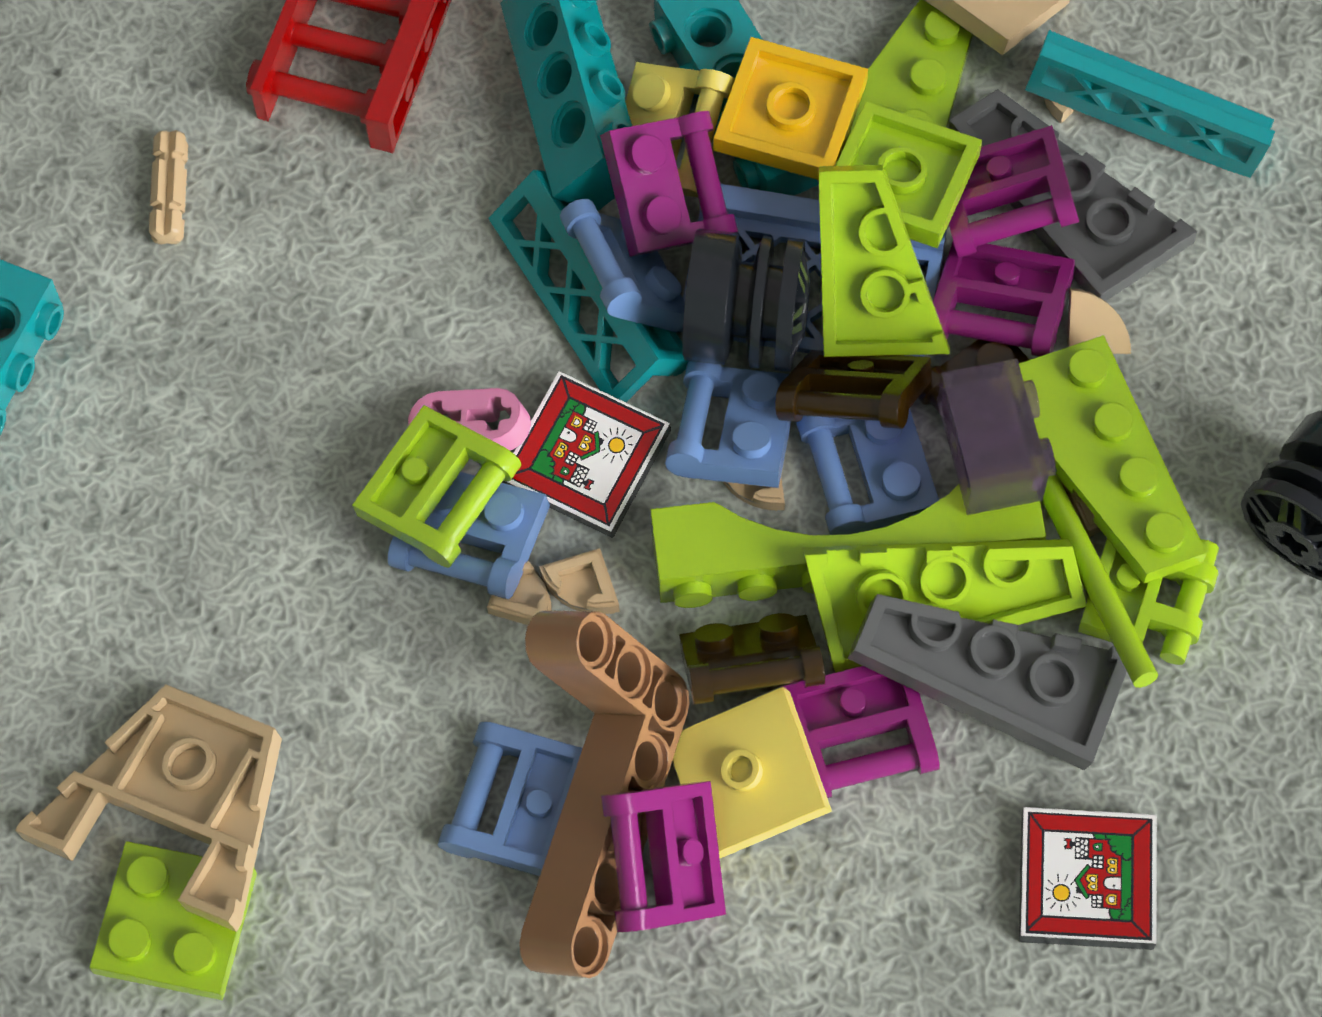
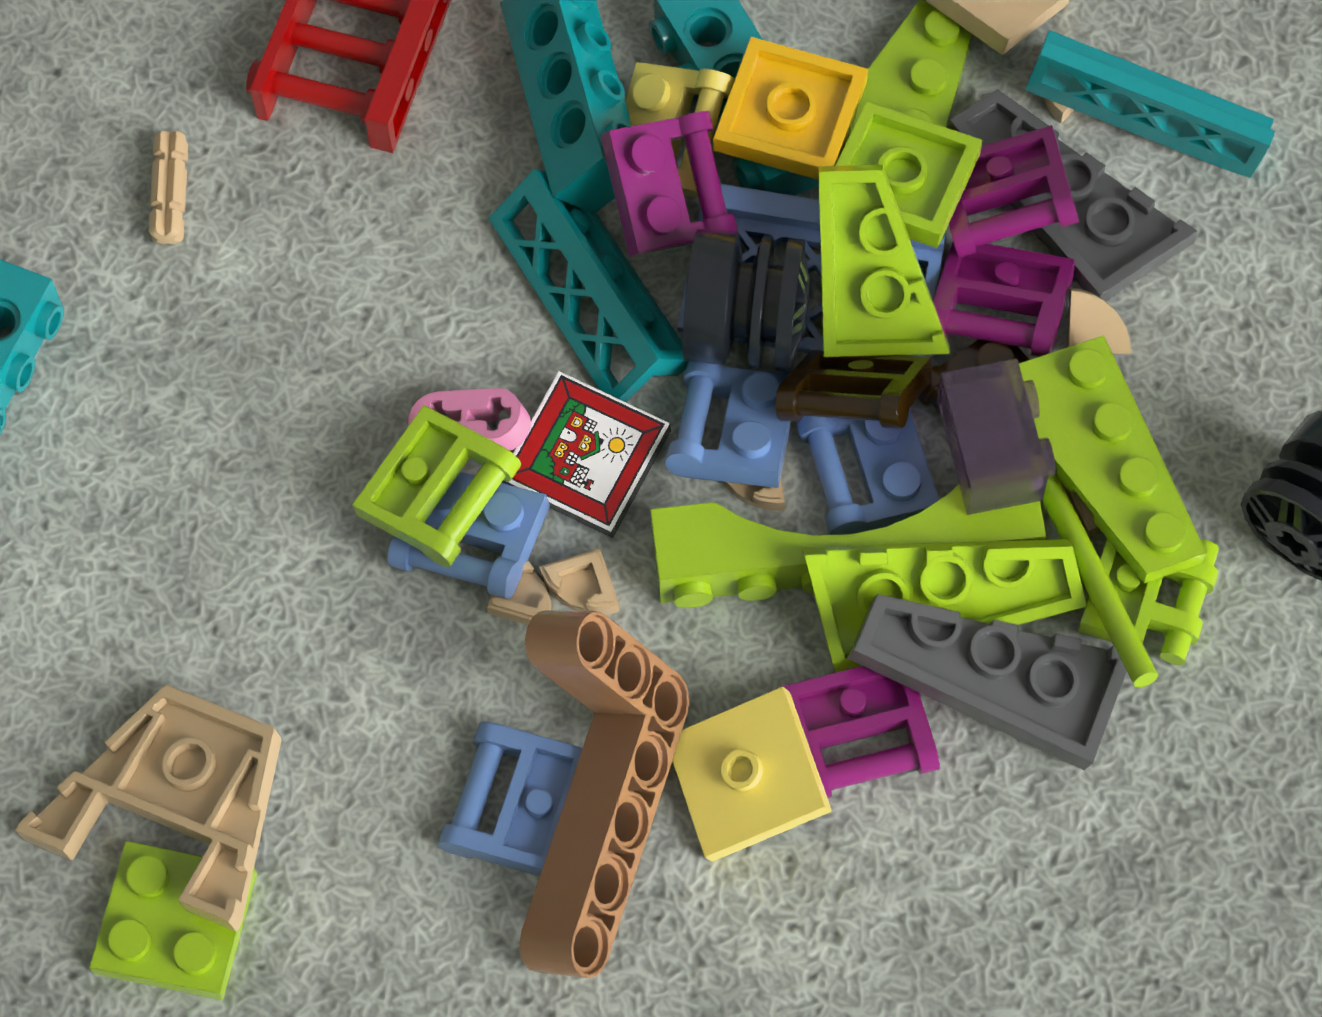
(633, 286): medium blue plate -> none
(681, 855): magenta plate -> none
(751, 656): dark brown plate -> none
(1088, 878): tile -> none

